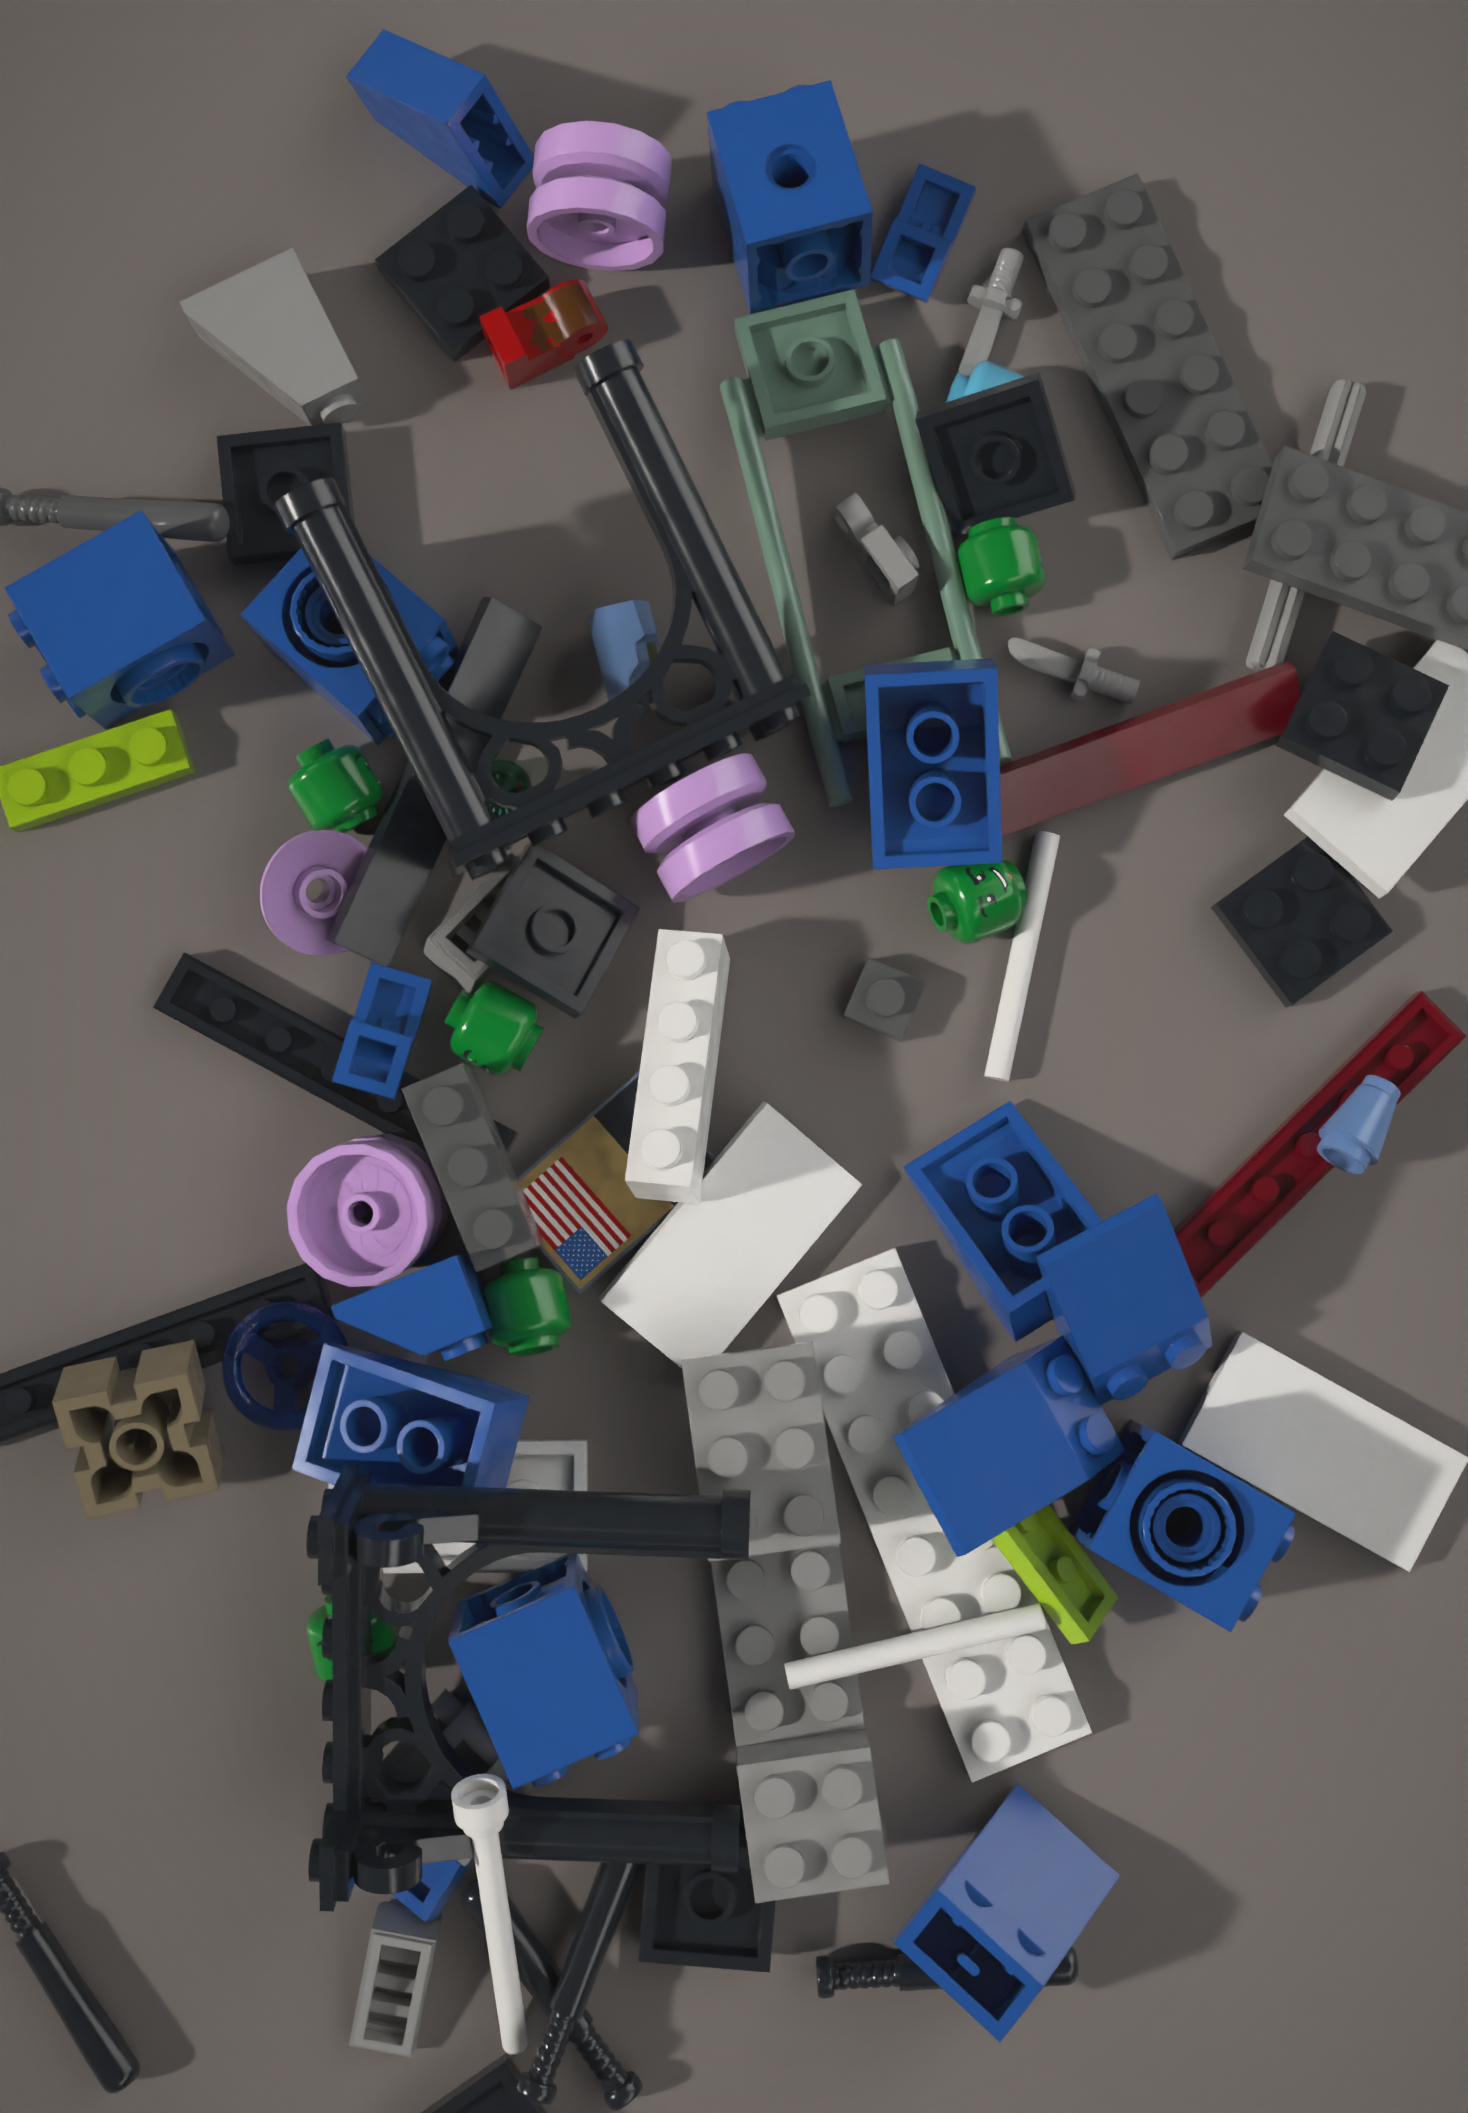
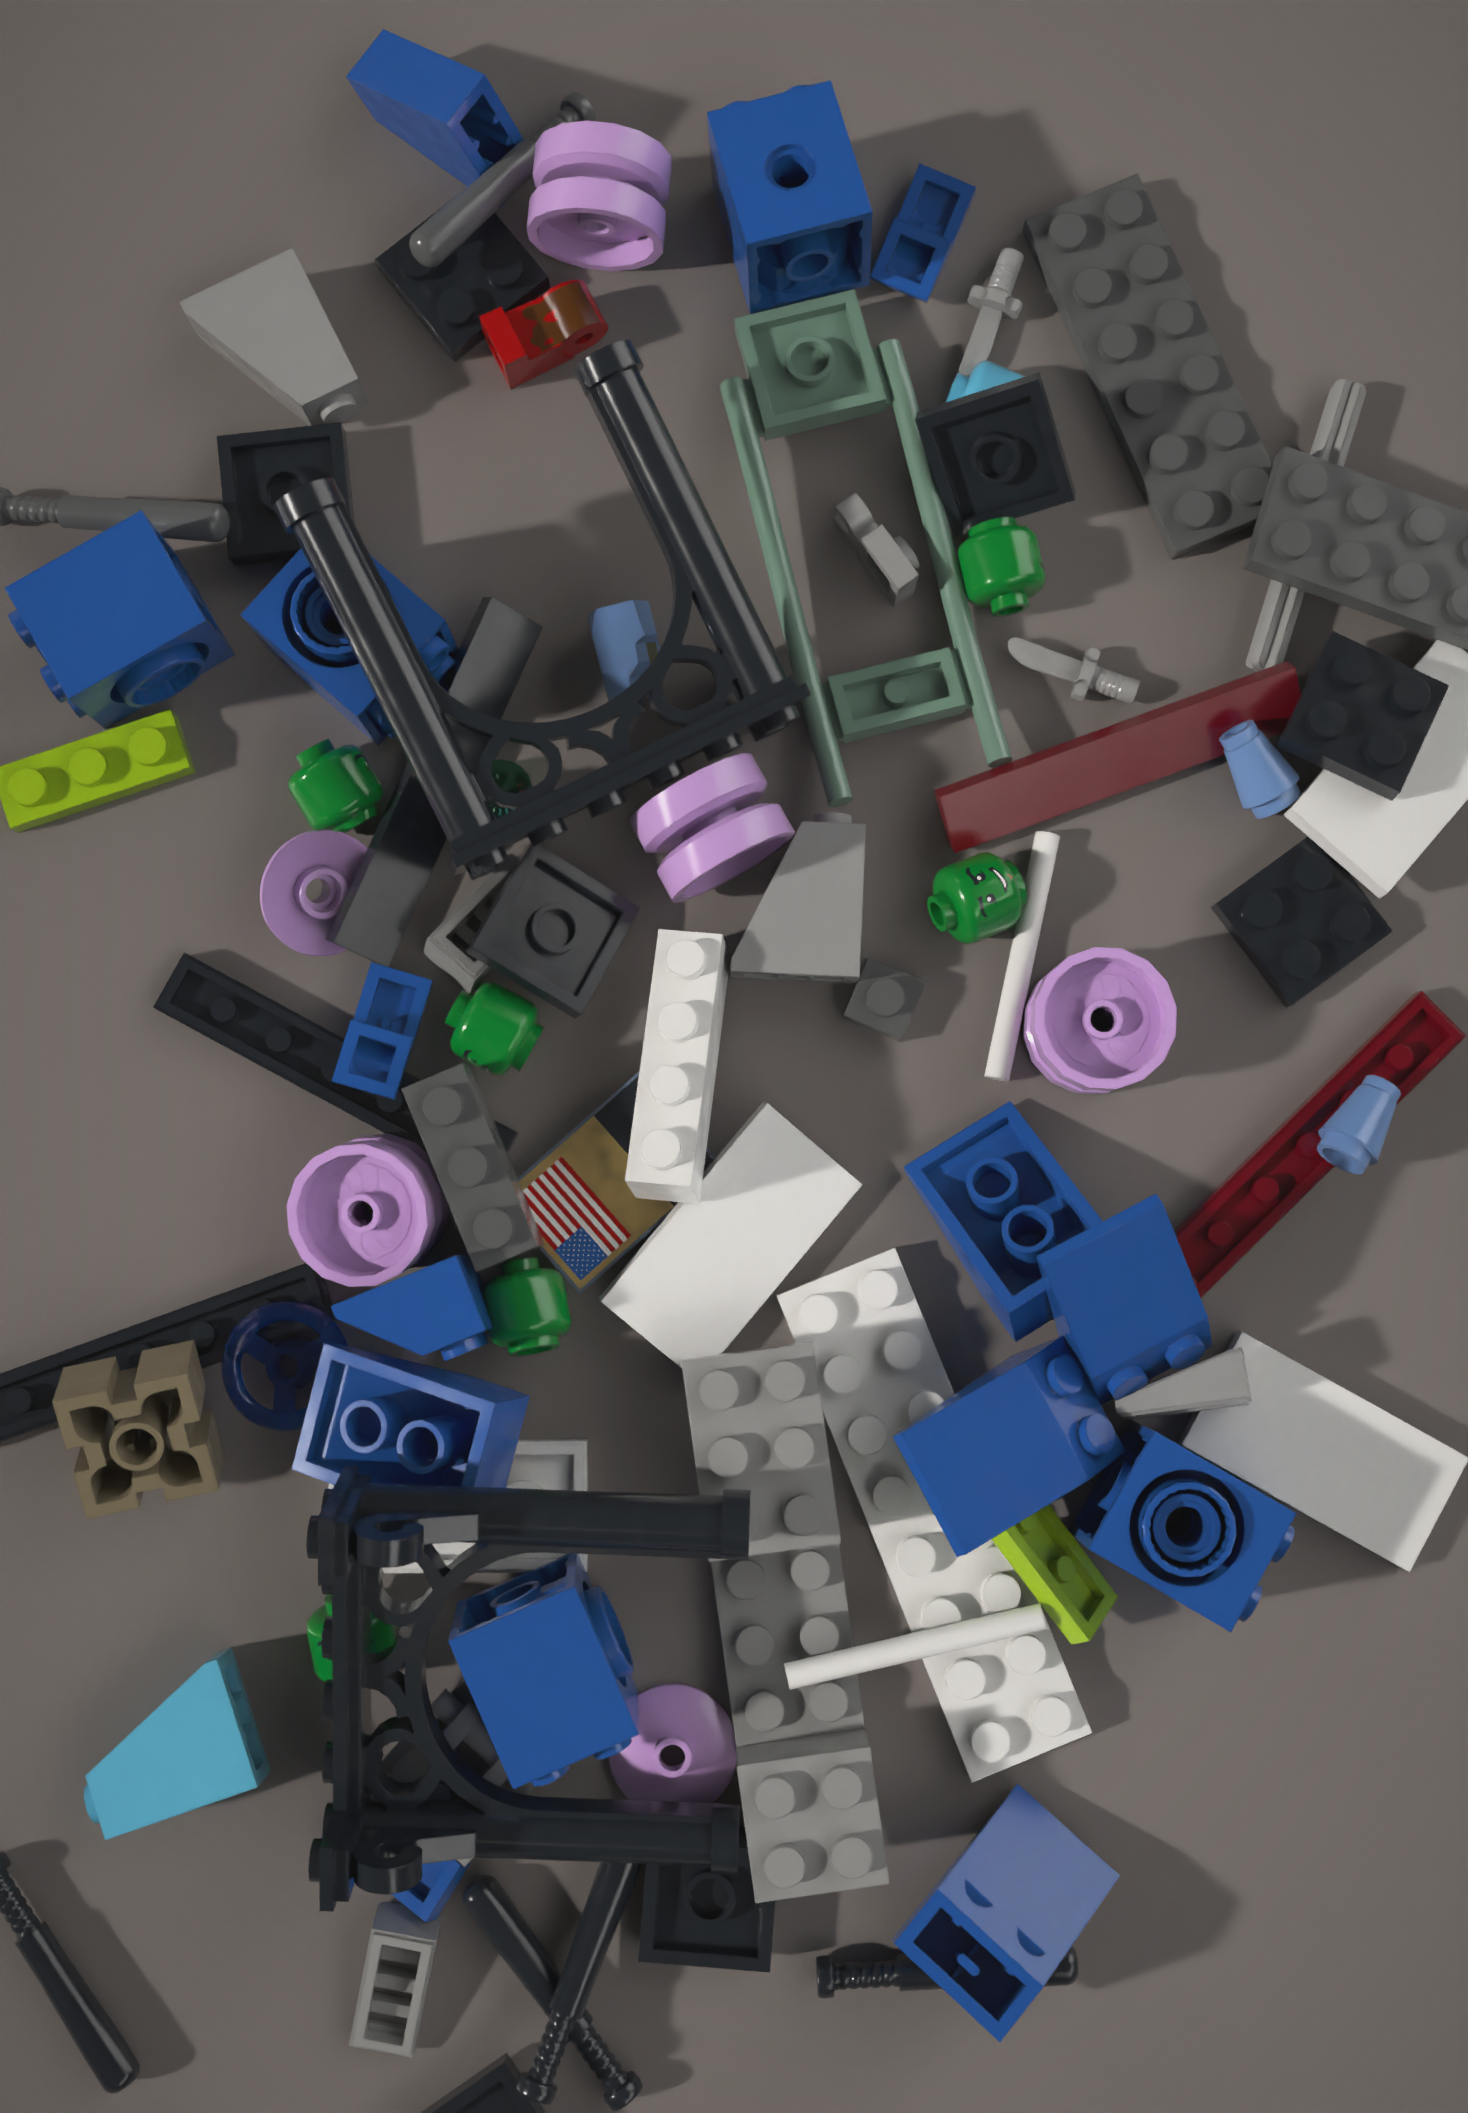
(182, 1756): none -> medium azure slope
(480, 1810): white piece -> none
(486, 194): none -> dark grey piece
(683, 1718): none -> lavender dish
(811, 910): none -> light grey slope
(934, 763): blue slope -> none
(1116, 988): none -> lavender wheel
(1202, 1387): none -> light grey slope
(1259, 771): none -> medium blue cone

